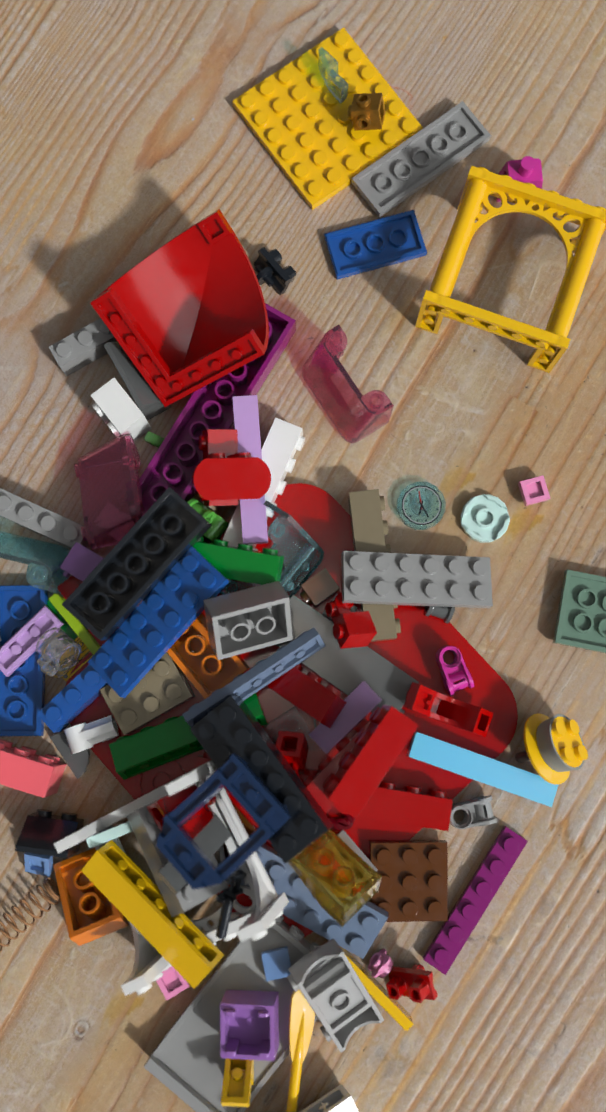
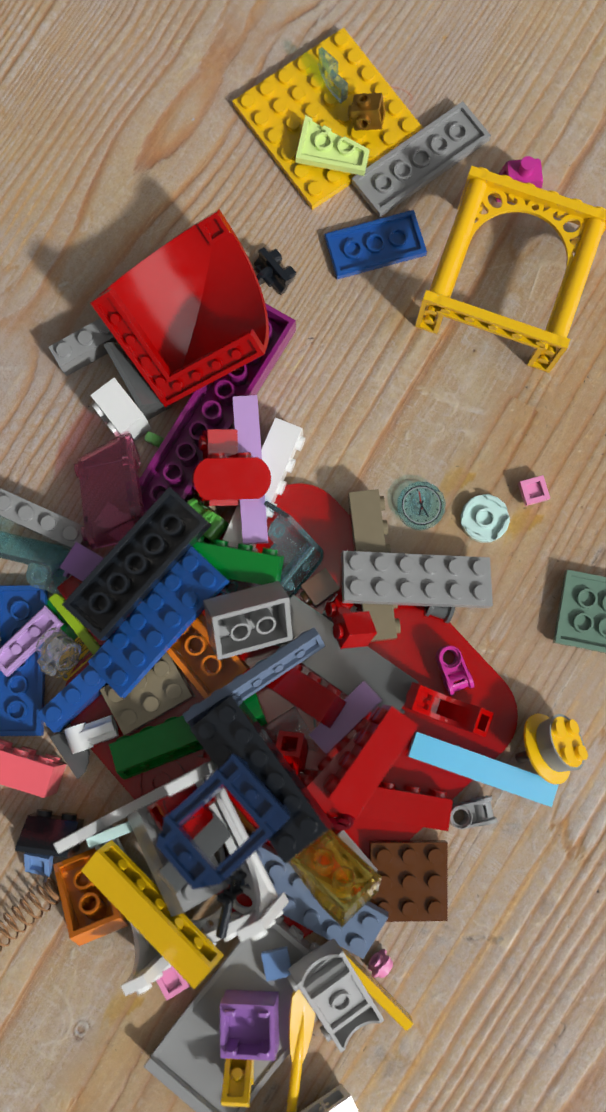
(328, 150): none -> yellowish green wing
(347, 408): clear pink windscreen -> none
(412, 982): red hips -> none
(474, 900): magenta plate -> none

